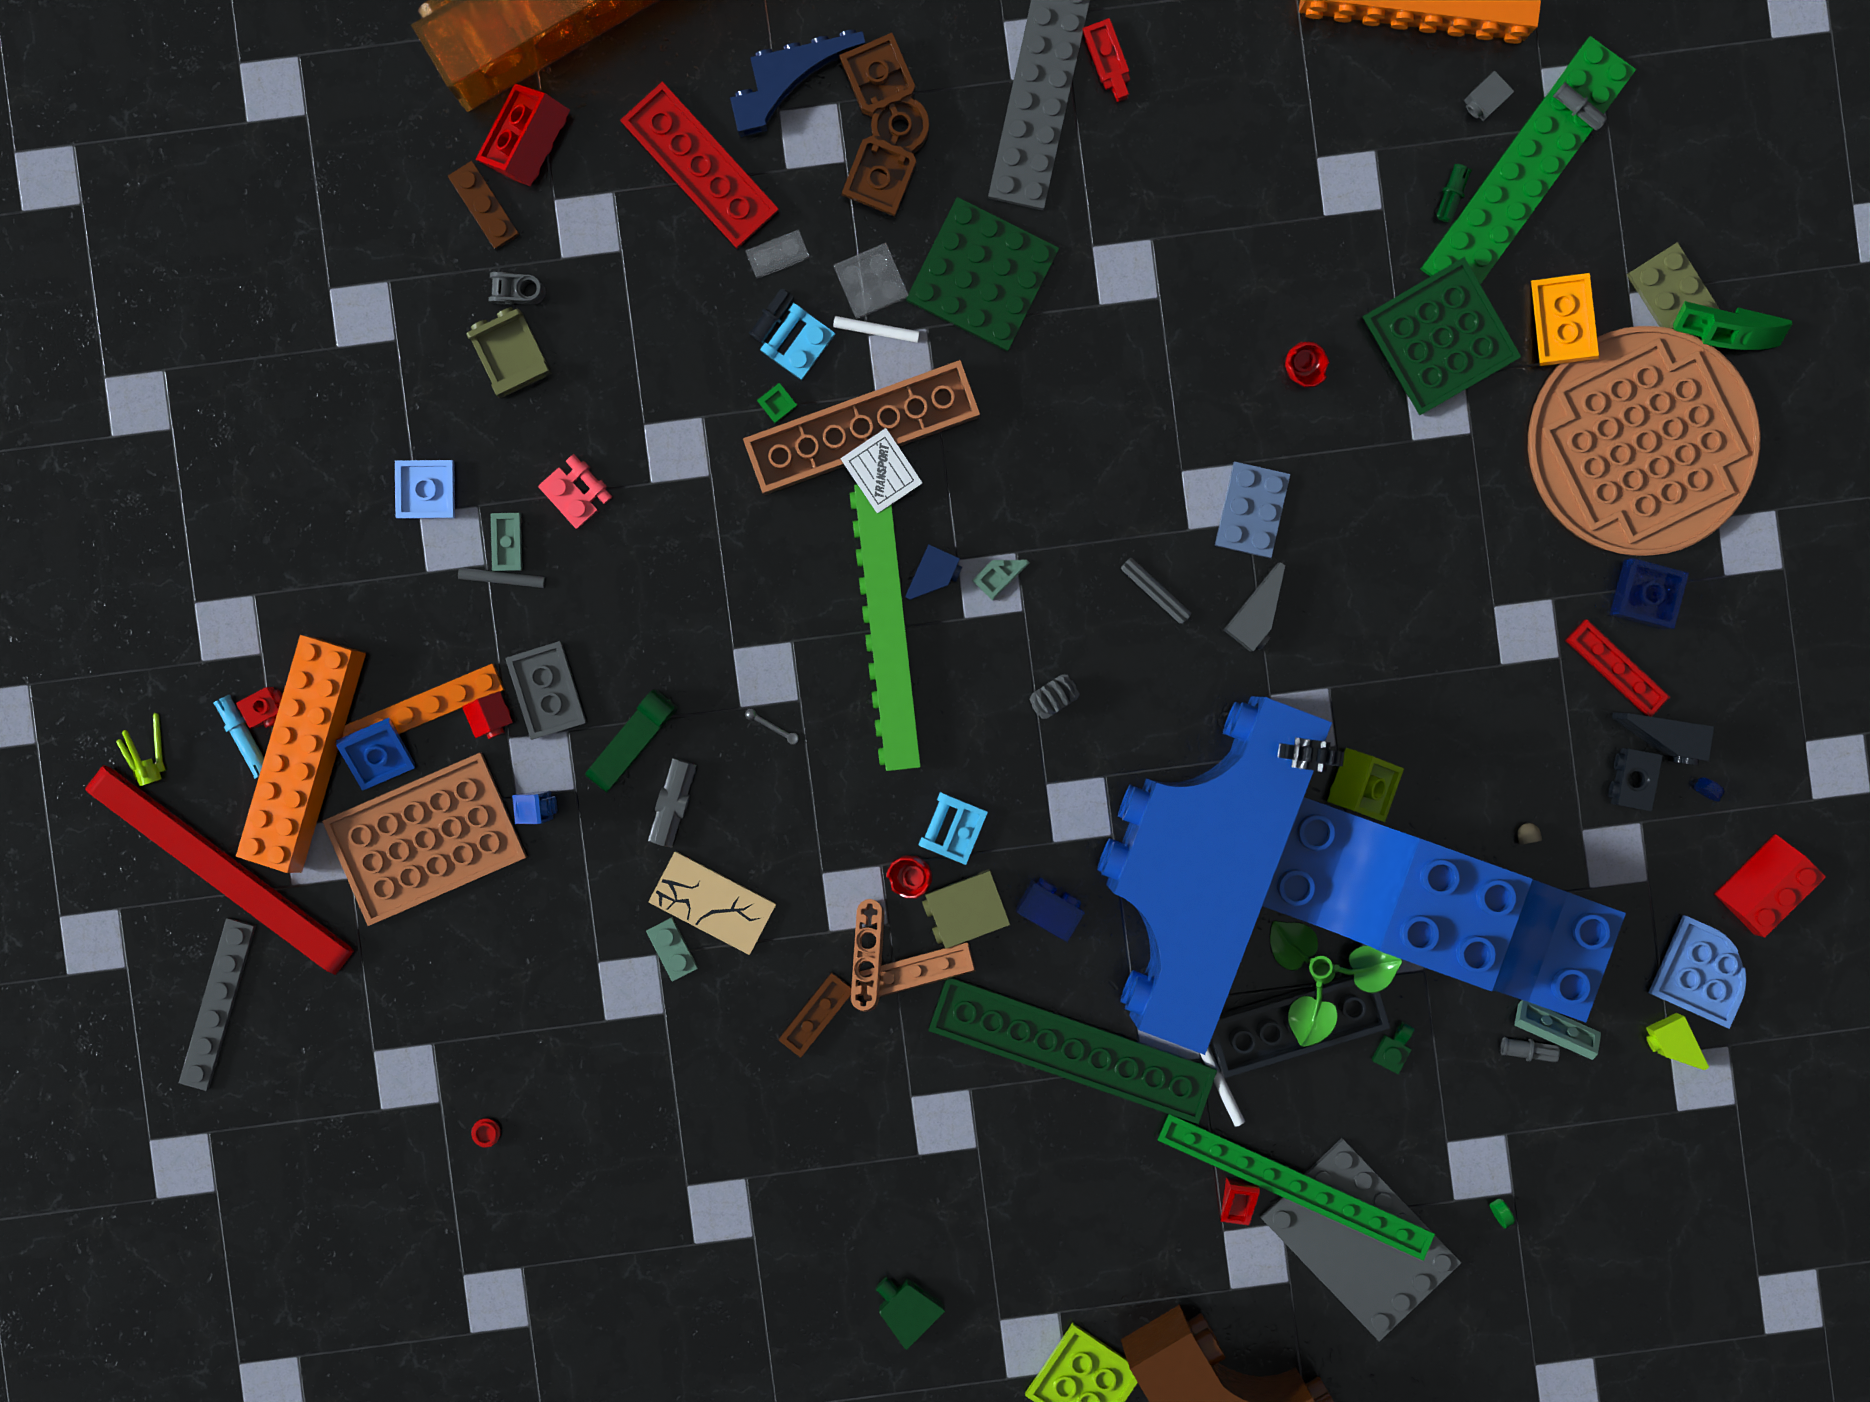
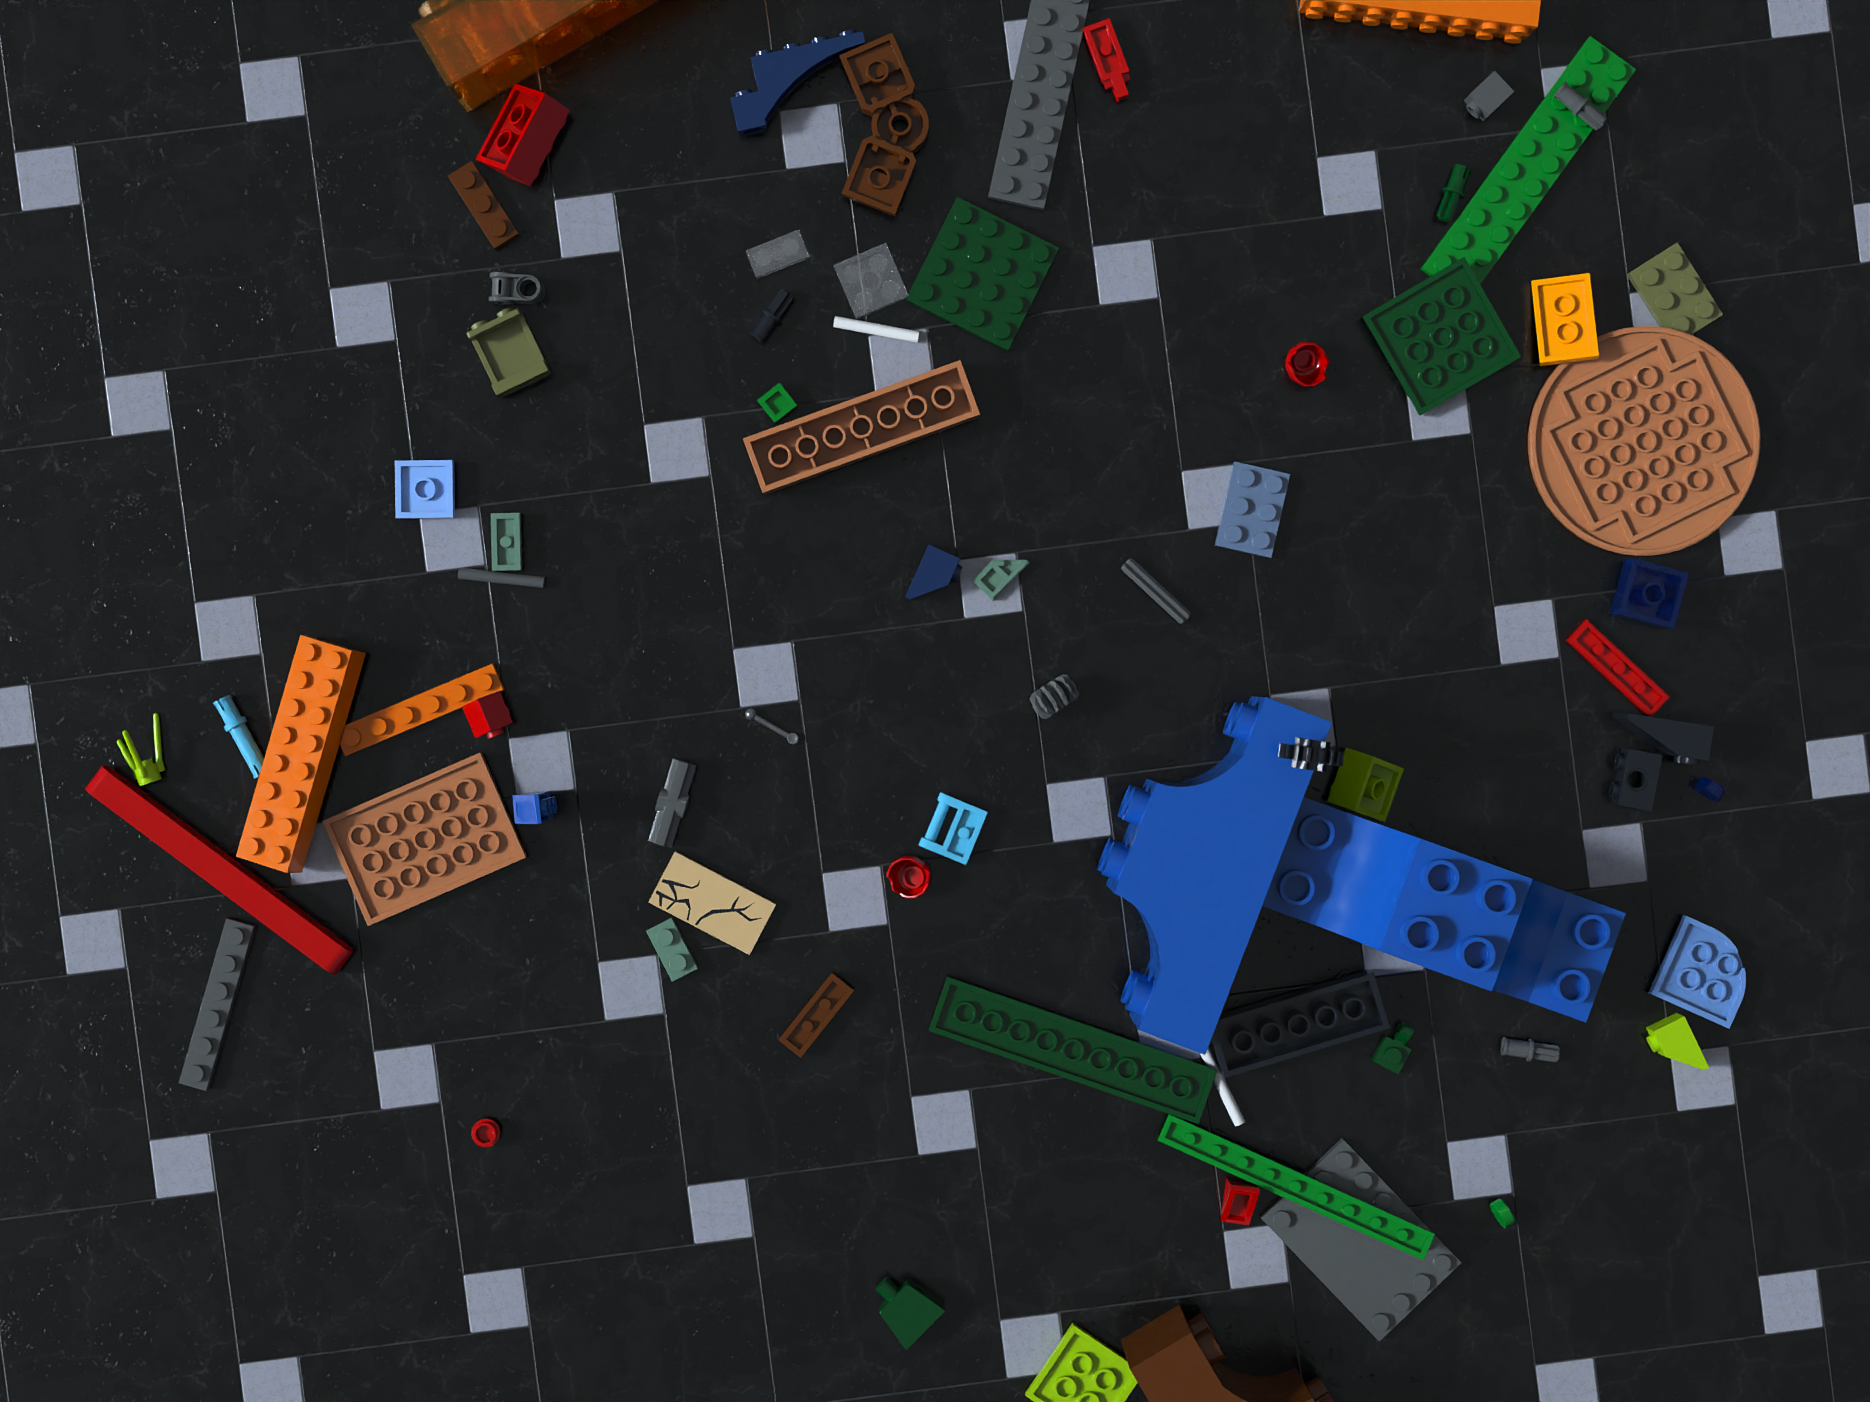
(261, 707): red brick -> none
(375, 754): blue plate -> none
(546, 690): dark grey plate -> none
(569, 498): coral plate -> none
(631, 740): dark green beam -> none
(699, 165): red plate -> none
(806, 346): medium azure plate -> none
(871, 955): nougat beam -> none
(881, 470): white sticker -> none
(887, 634): bright green brick -> none
(922, 970): nougat plate -> none
(965, 909): olive panel -> none
(1049, 909): clear blue brick -> none
(1257, 614): dark grey slope -> none
(1311, 1018): bright green plant -> none
(1529, 833): dark tan hinge -> none
(1558, 1029): sand green plate -> none
(1731, 330): green slope -> none
(1769, 886): red slope -> none

